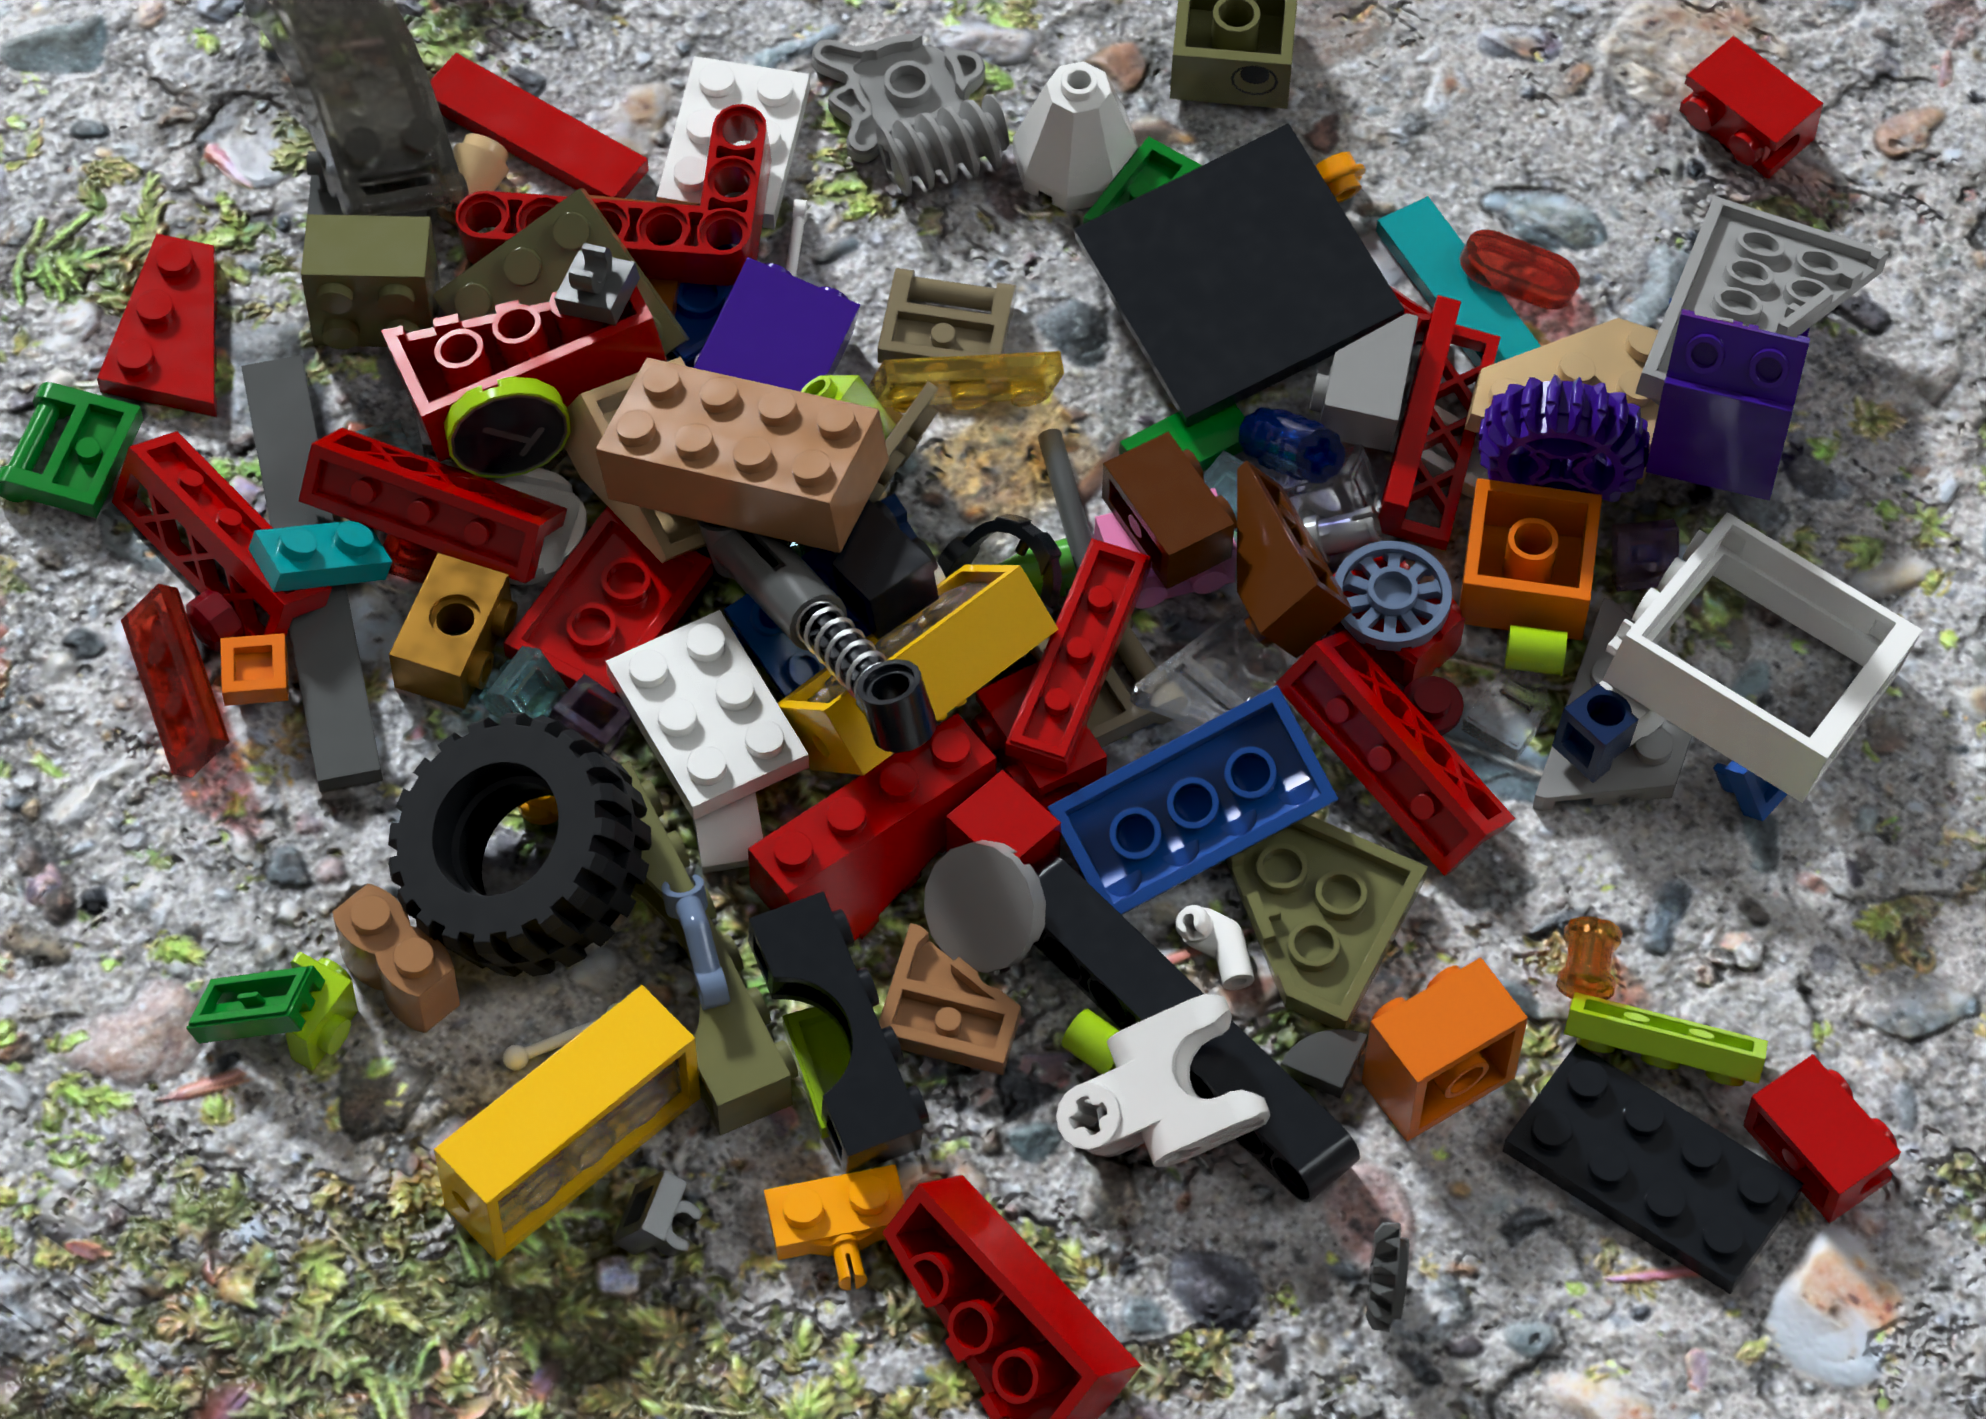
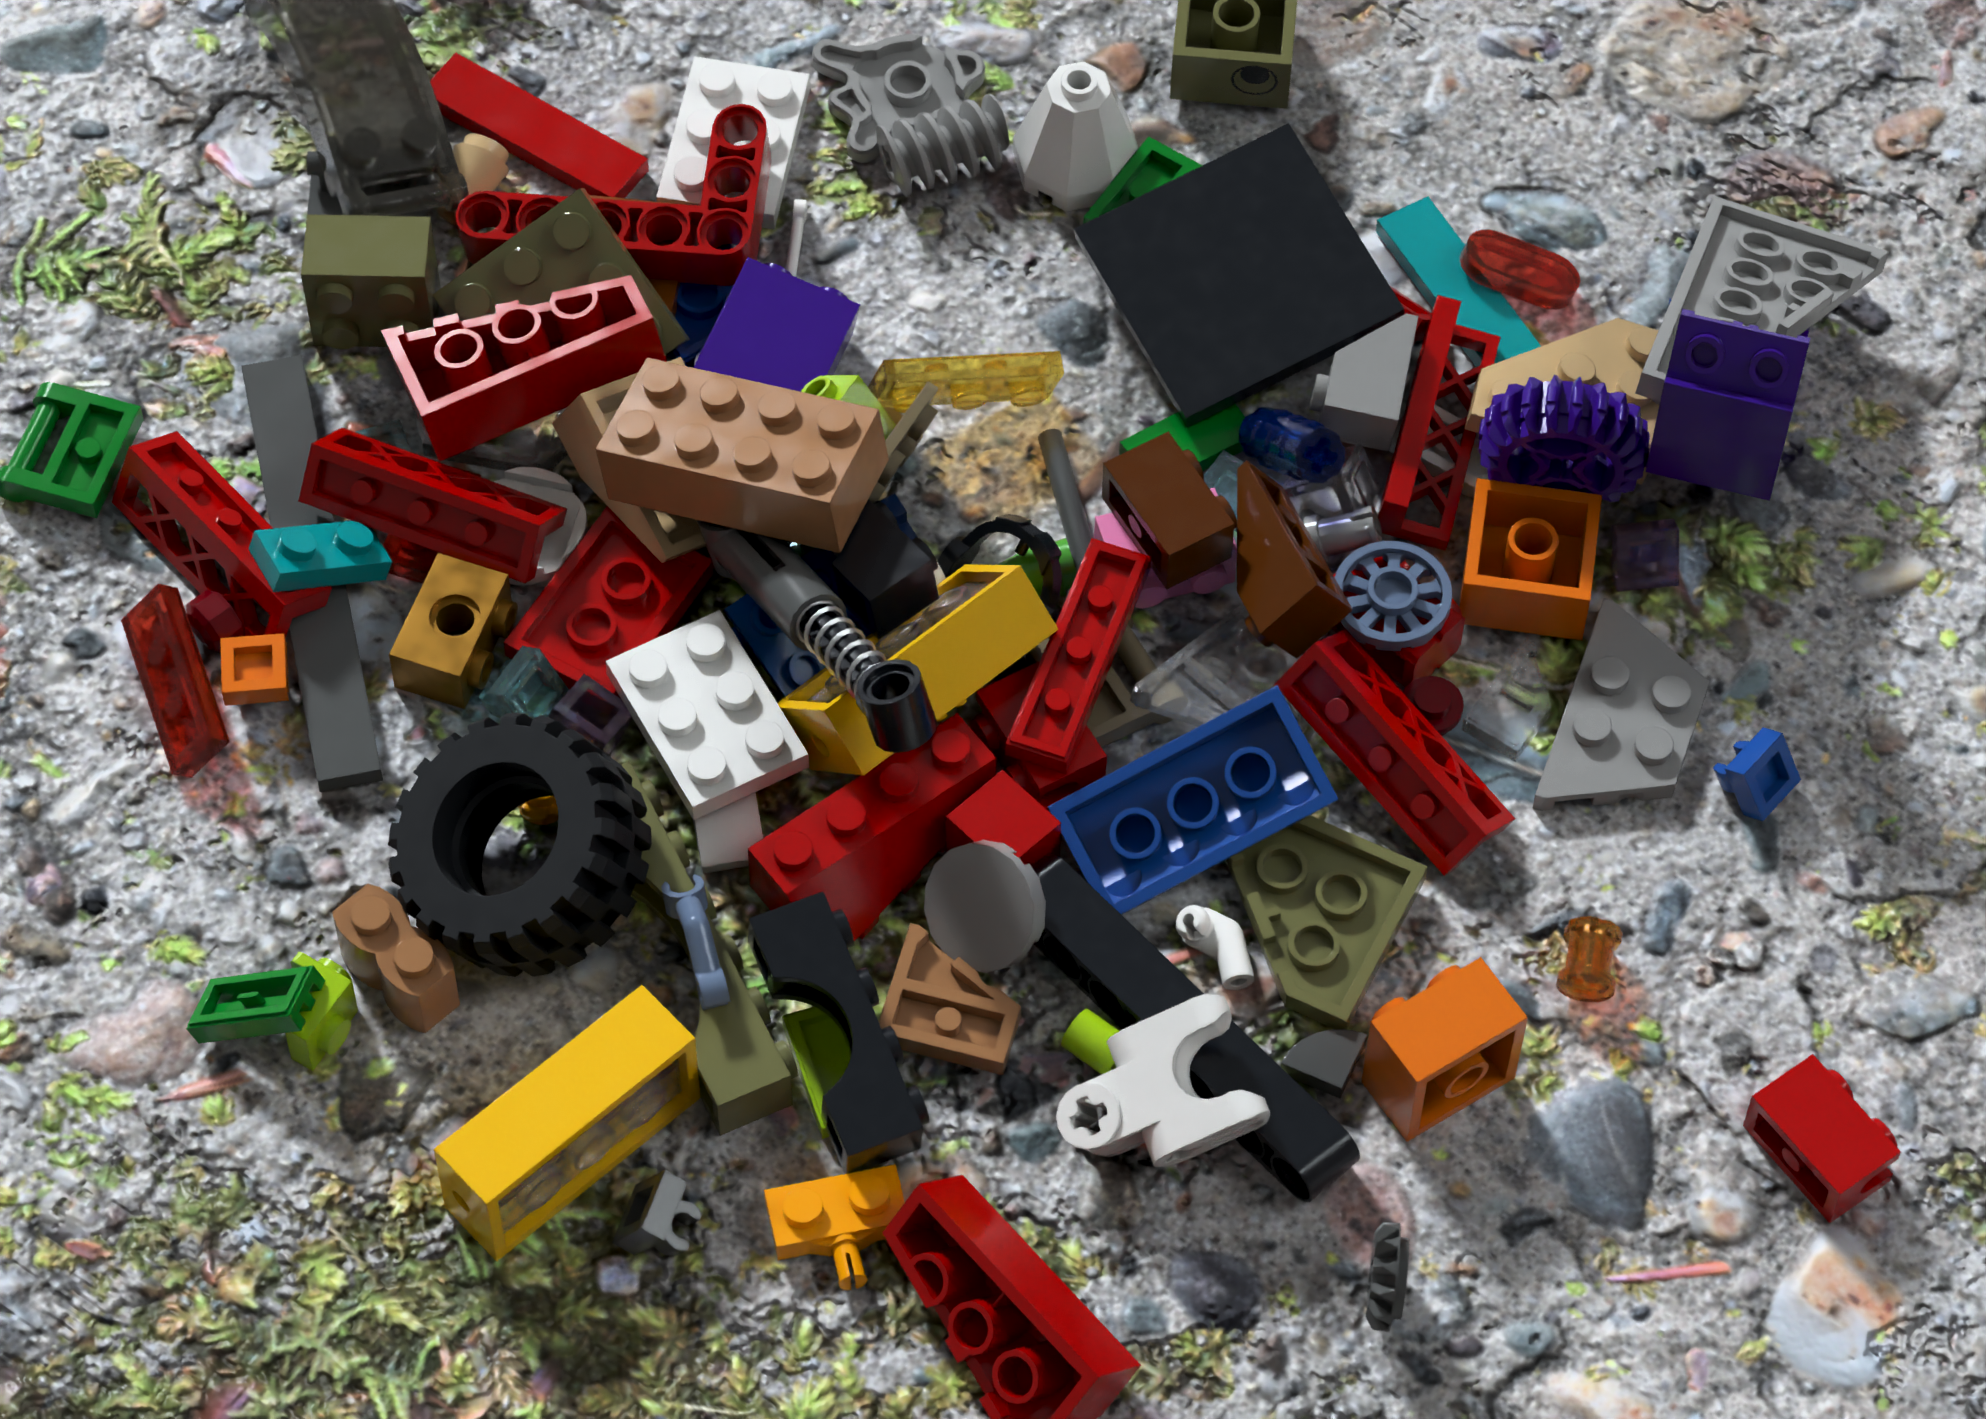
(167, 331): red wing -> none
(507, 428): black tile -> none
(517, 1056): white hinge -> none
(597, 285): dark grey tile -> none
(935, 331): dark tan plate -> none
(1341, 175): light orange plate -> none
(1536, 650): lime hinge -> none
(1601, 728): dark blue leg -> none
(1653, 1168): black plate -> none
(1665, 1040): lime plate -> none
(1751, 107): red brick -> none
(1798, 594): white window -> none

